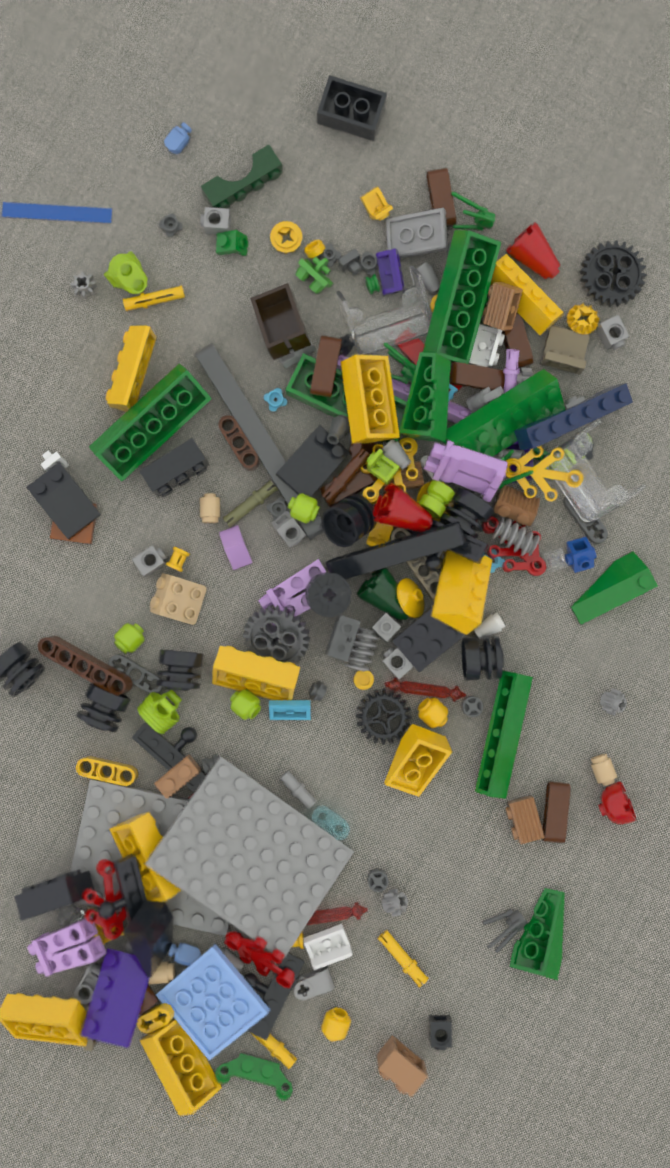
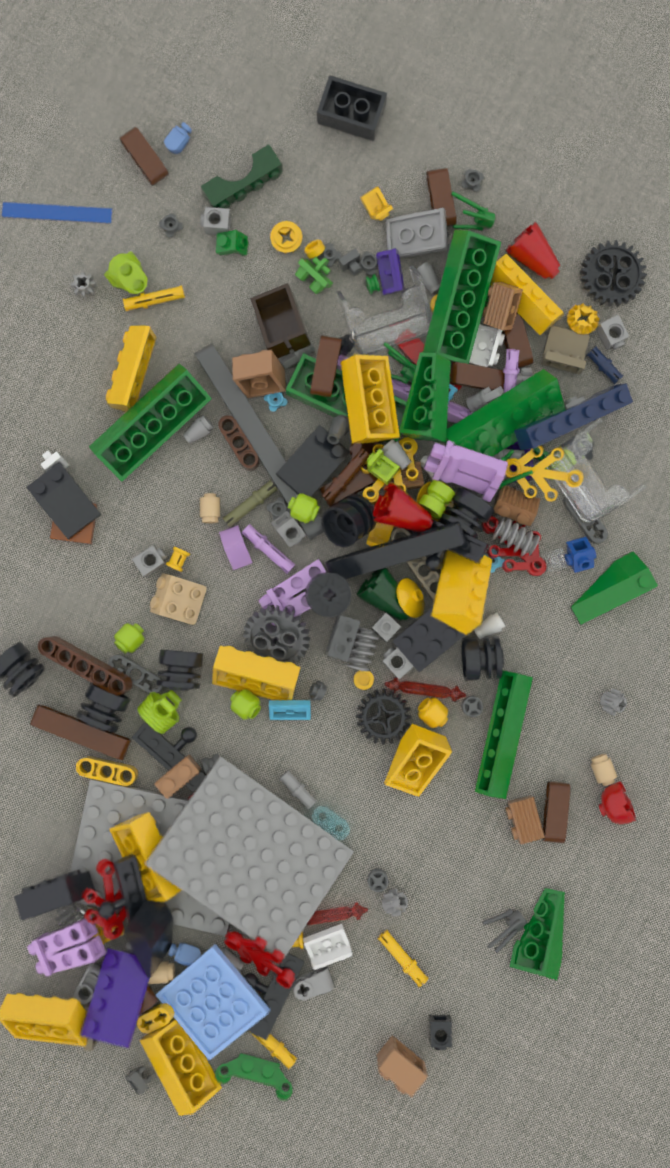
(80, 732): none -> reddish brown beam
(137, 1082): none -> dark grey tile
(144, 156): none -> reddish brown beam
(175, 468): black brick -> none
(198, 429): none -> light grey cone
(259, 374): none -> medium nougat brick
(268, 549): none -> lavender pin
(336, 1024): yellow head -> none
(472, 174): none -> dark grey plate
(605, 365): none -> dark blue pin

